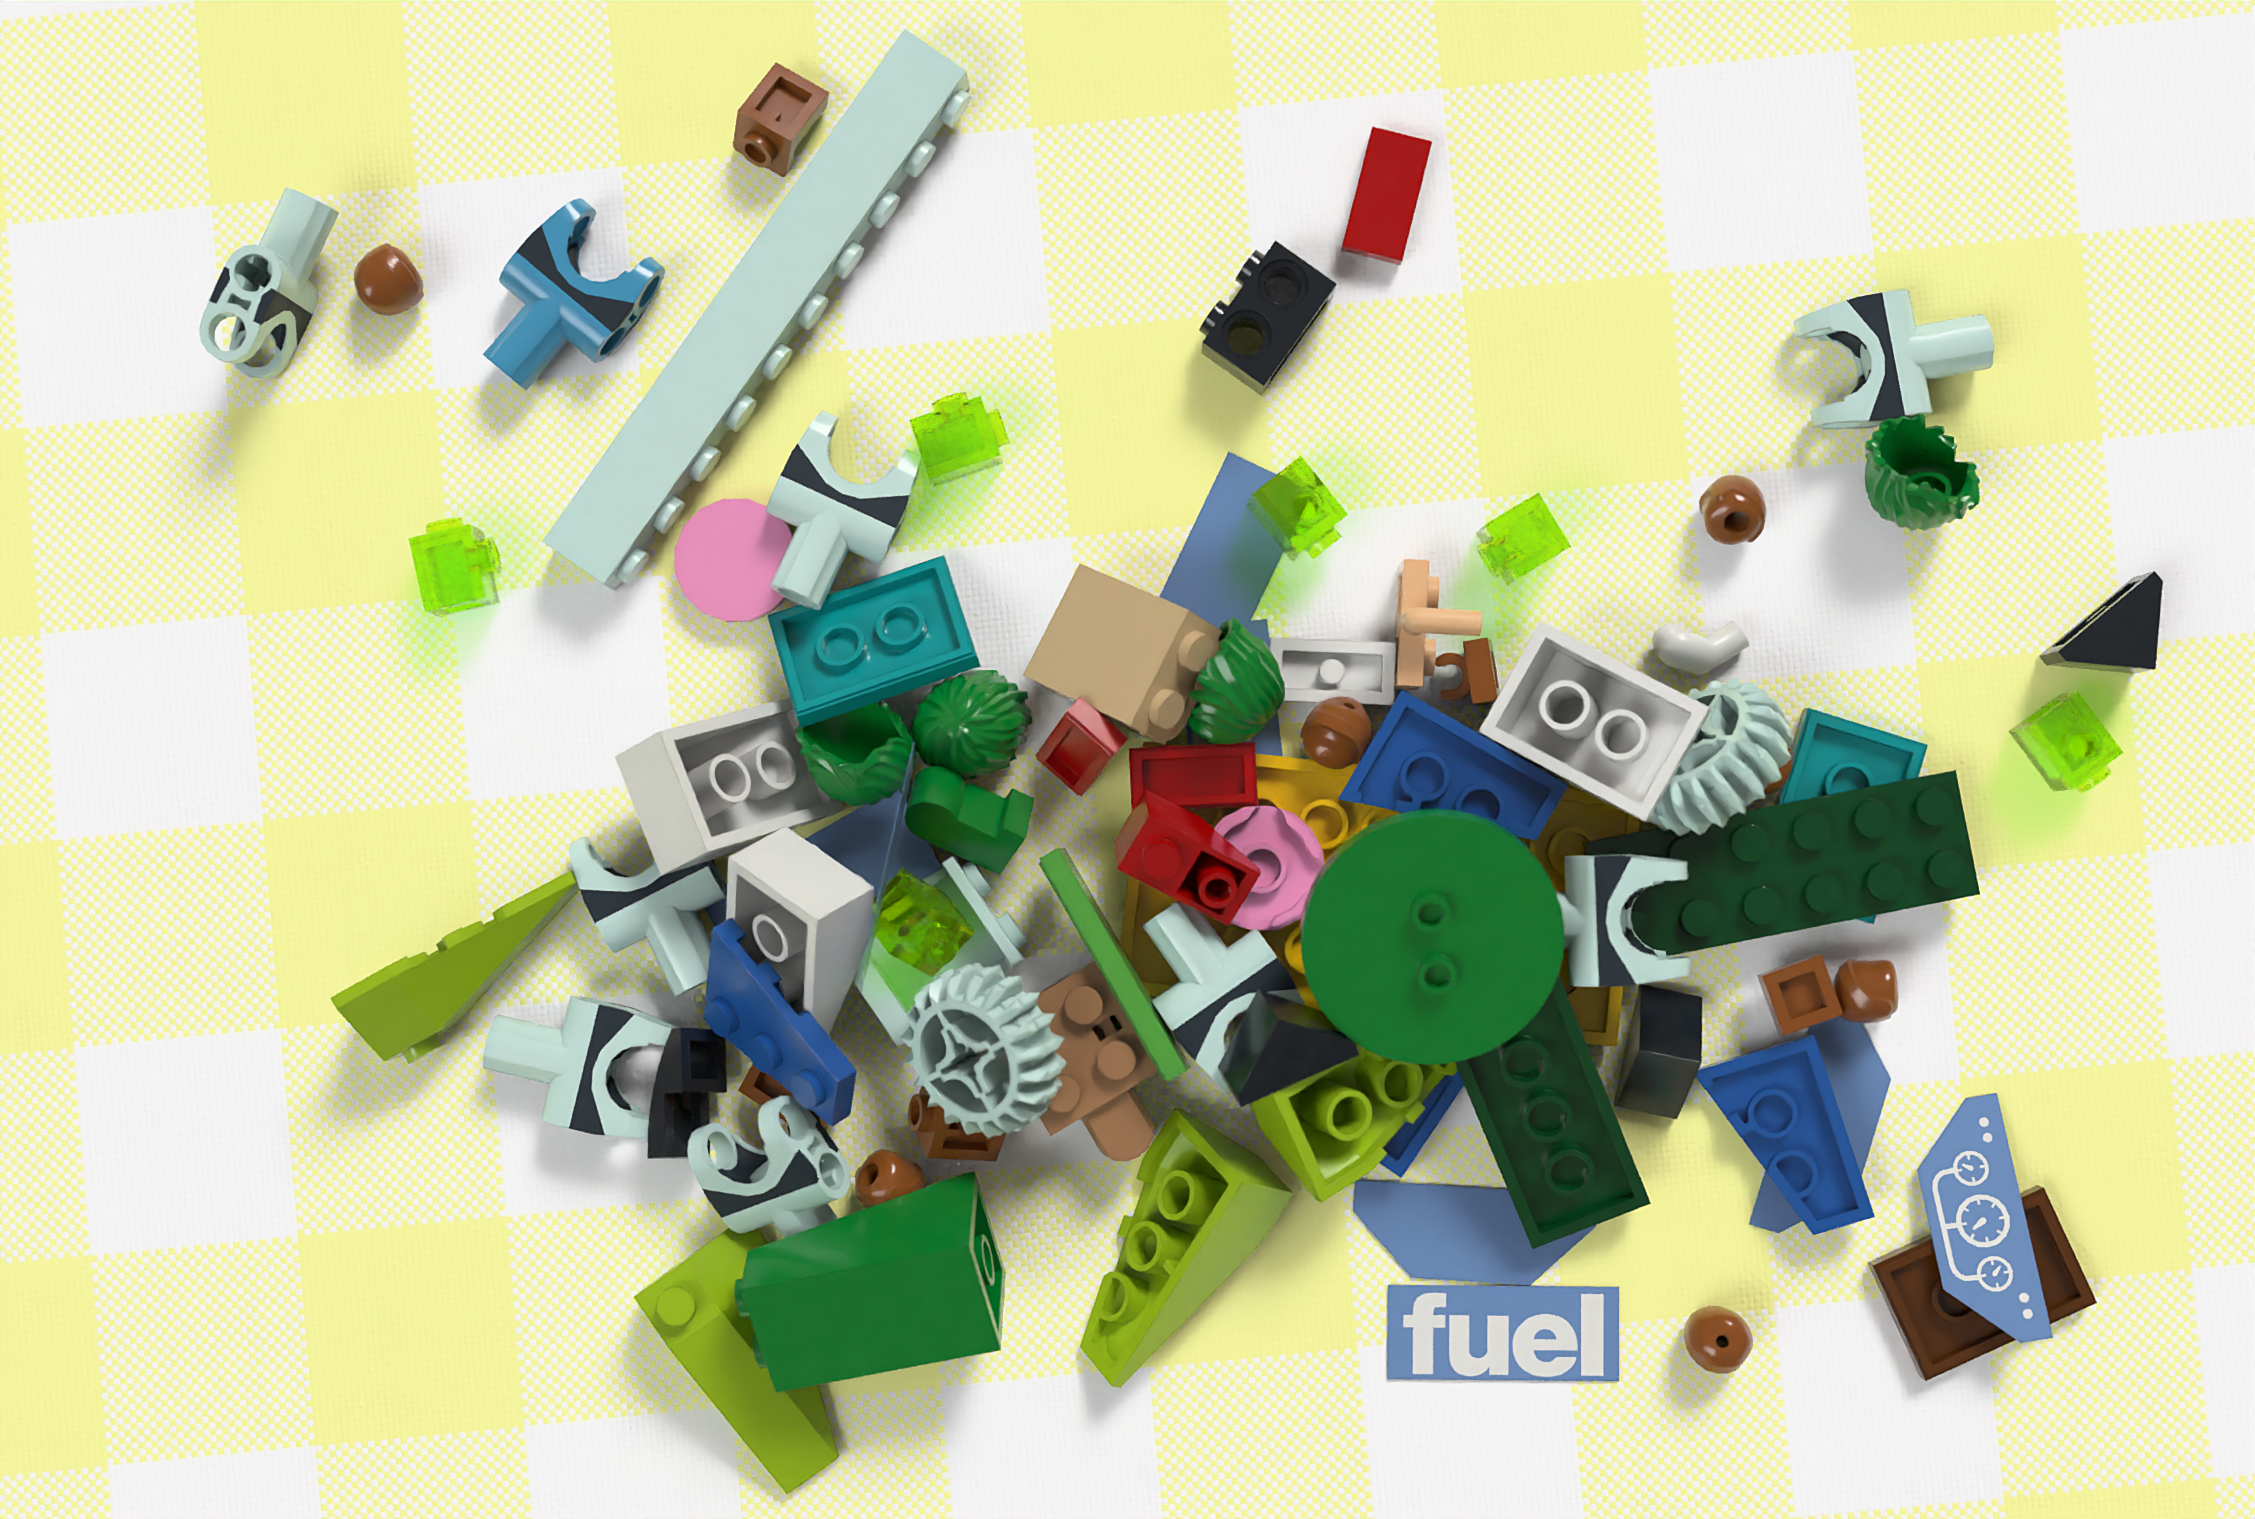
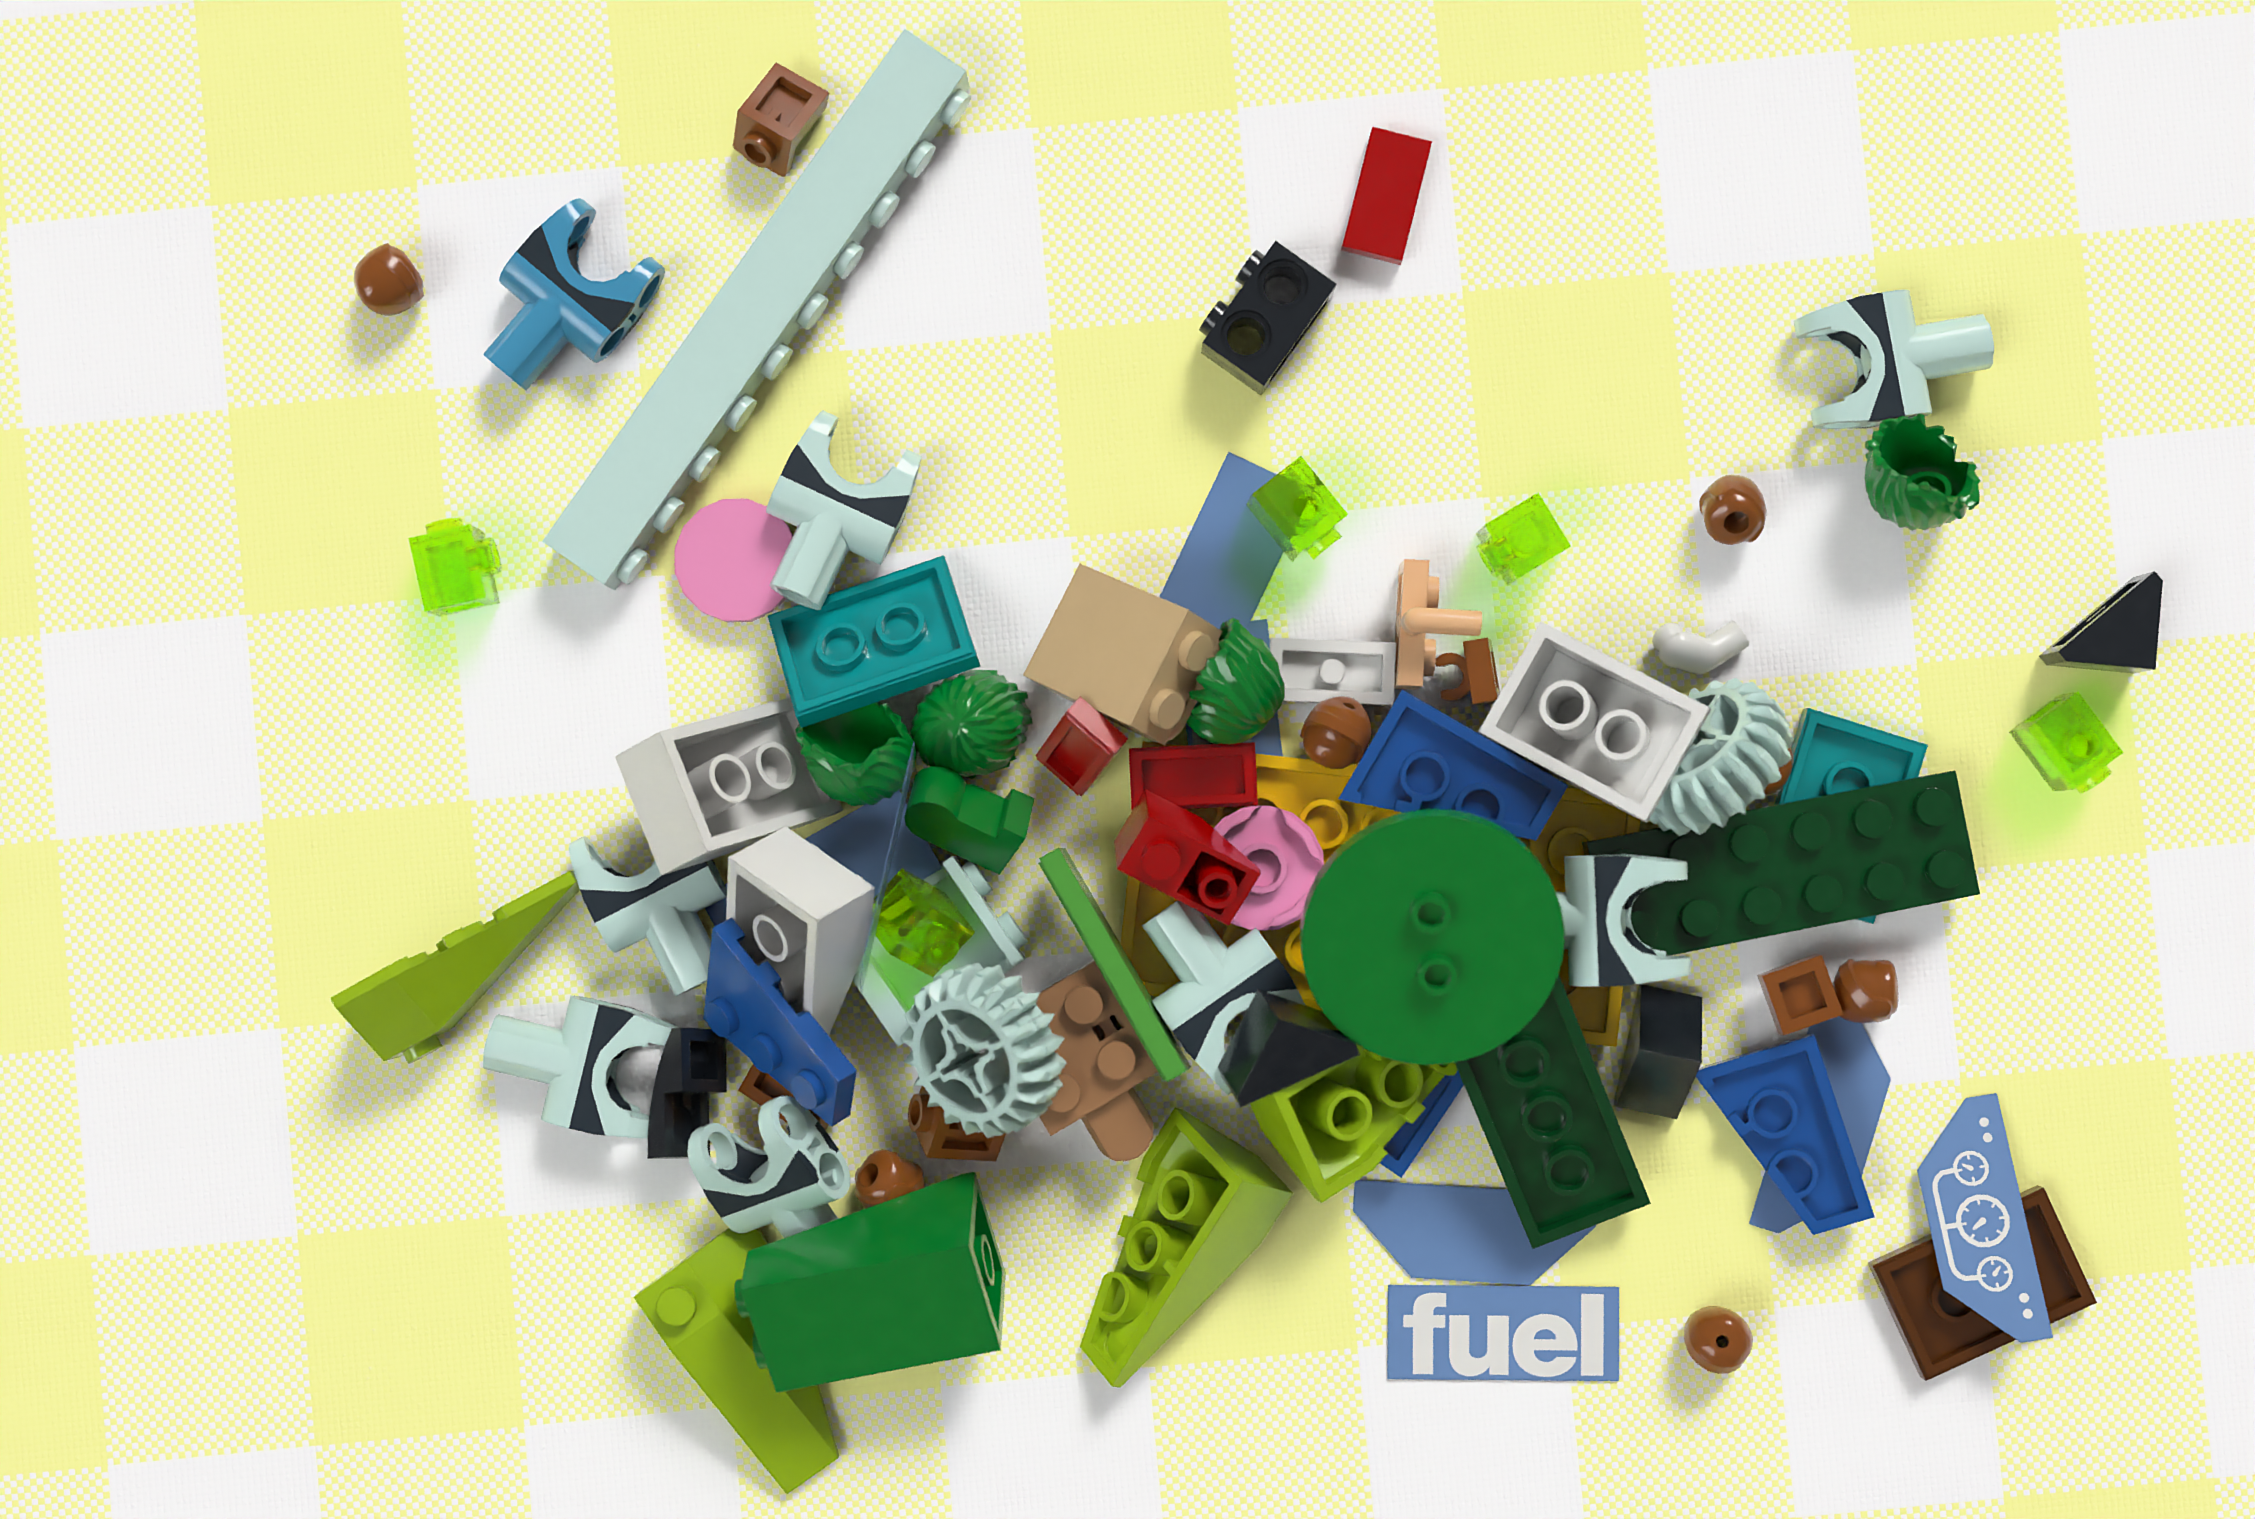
(270, 286): light aqua connector -> none
(959, 438): clear neon green brick -> none

